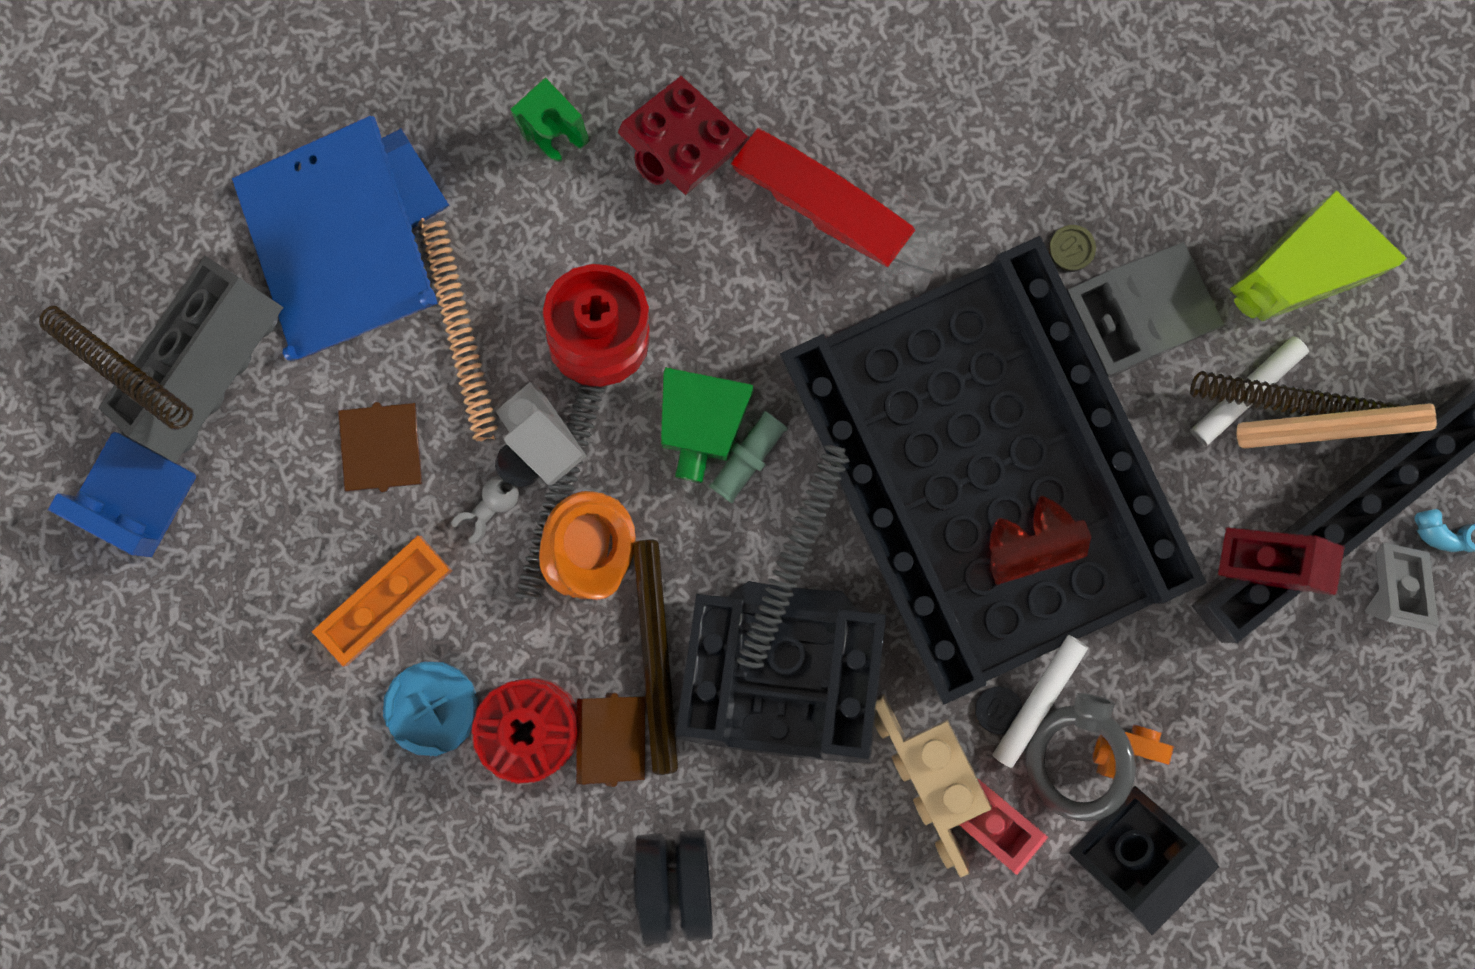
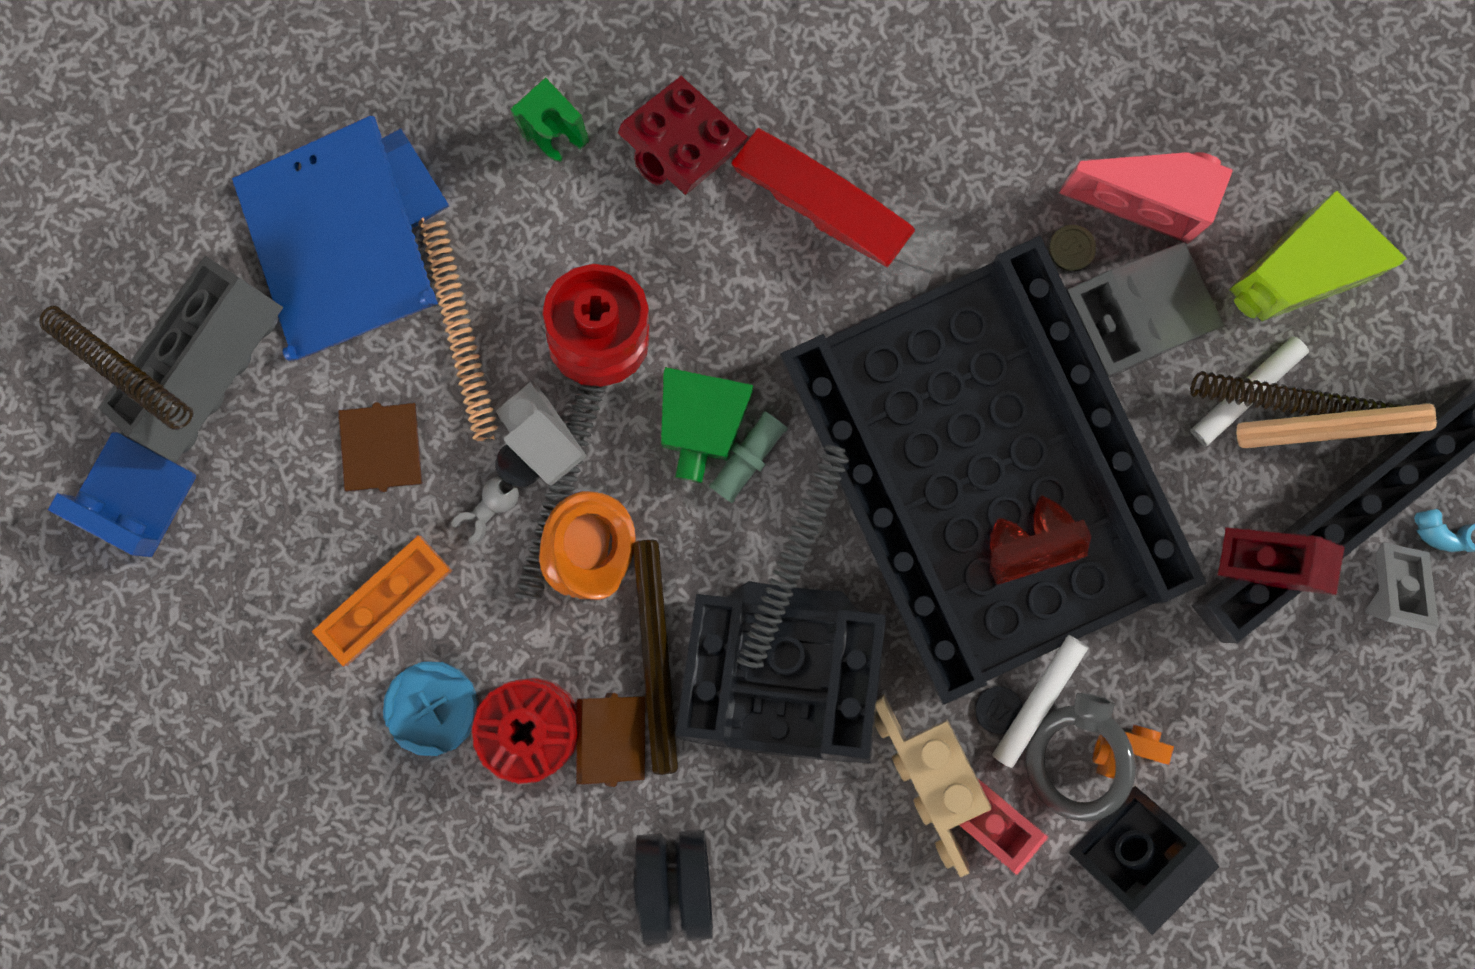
(1161, 191): none -> coral slope

